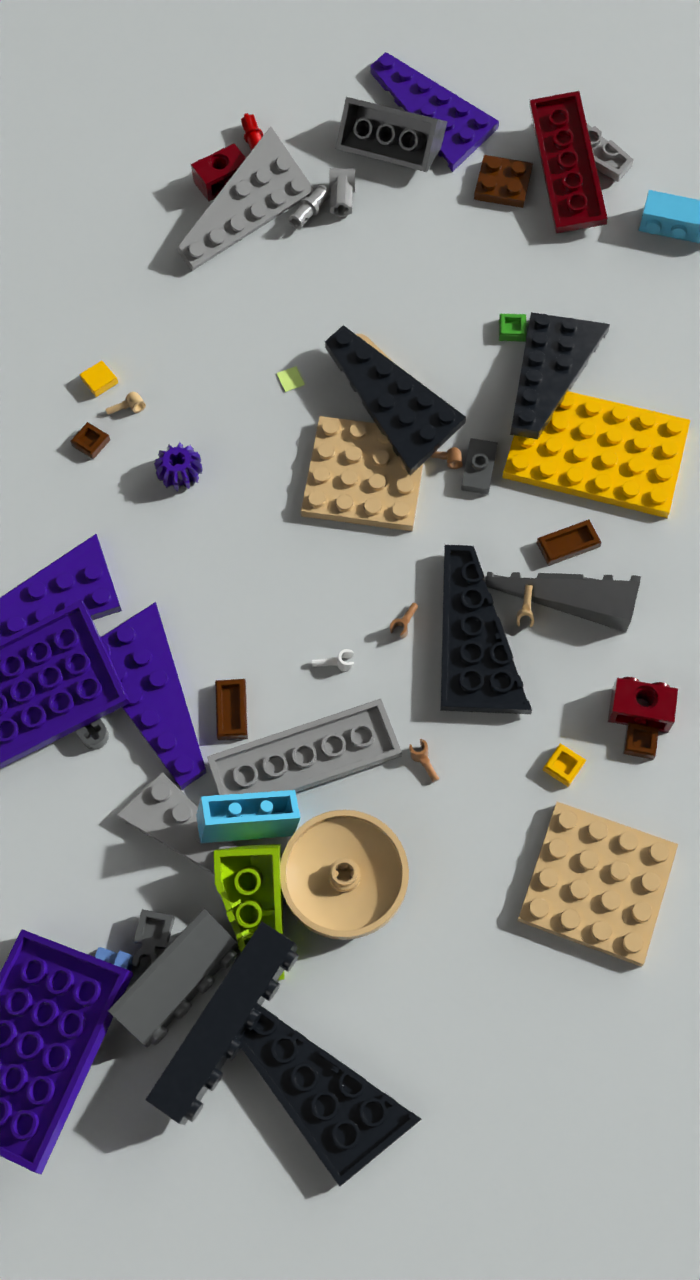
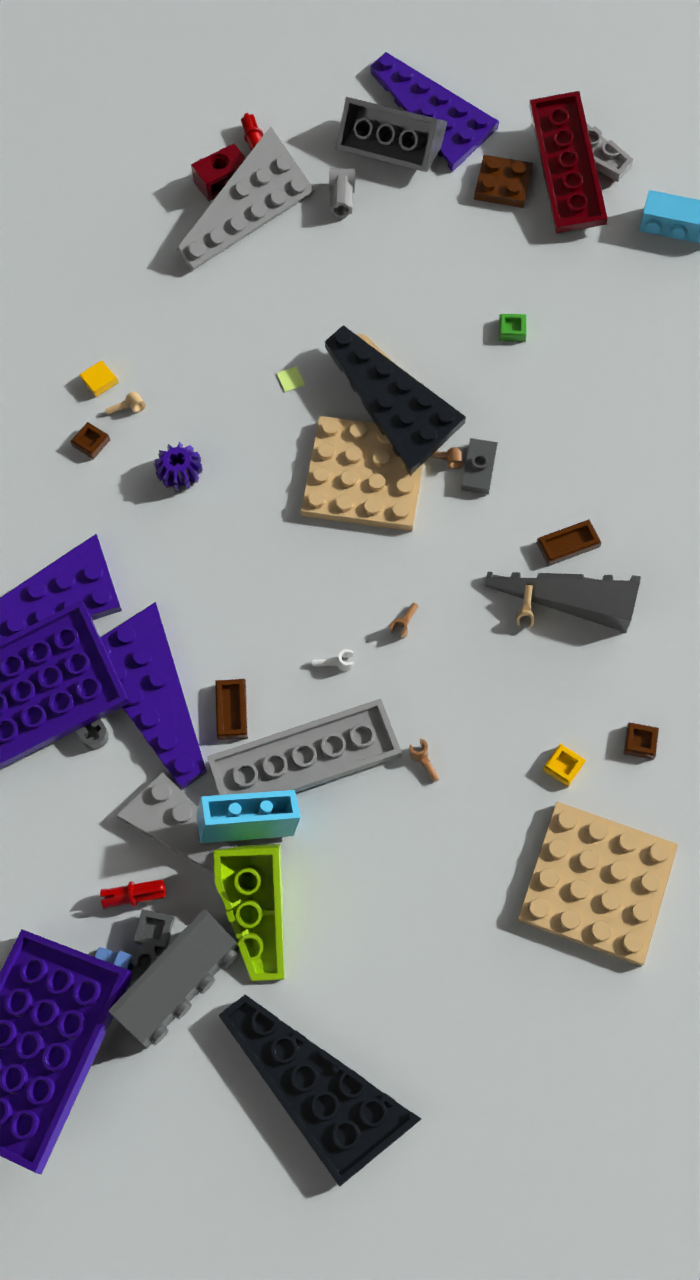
(133, 894): none -> red axle
(222, 1024): black brick -> none
(309, 207): light grey pin -> none
(344, 874): tan dish -> none
(475, 653): black wing -> none
(551, 364): black wing -> none
(604, 454): yellow plate -> none
(626, 709): dark red brick -> none

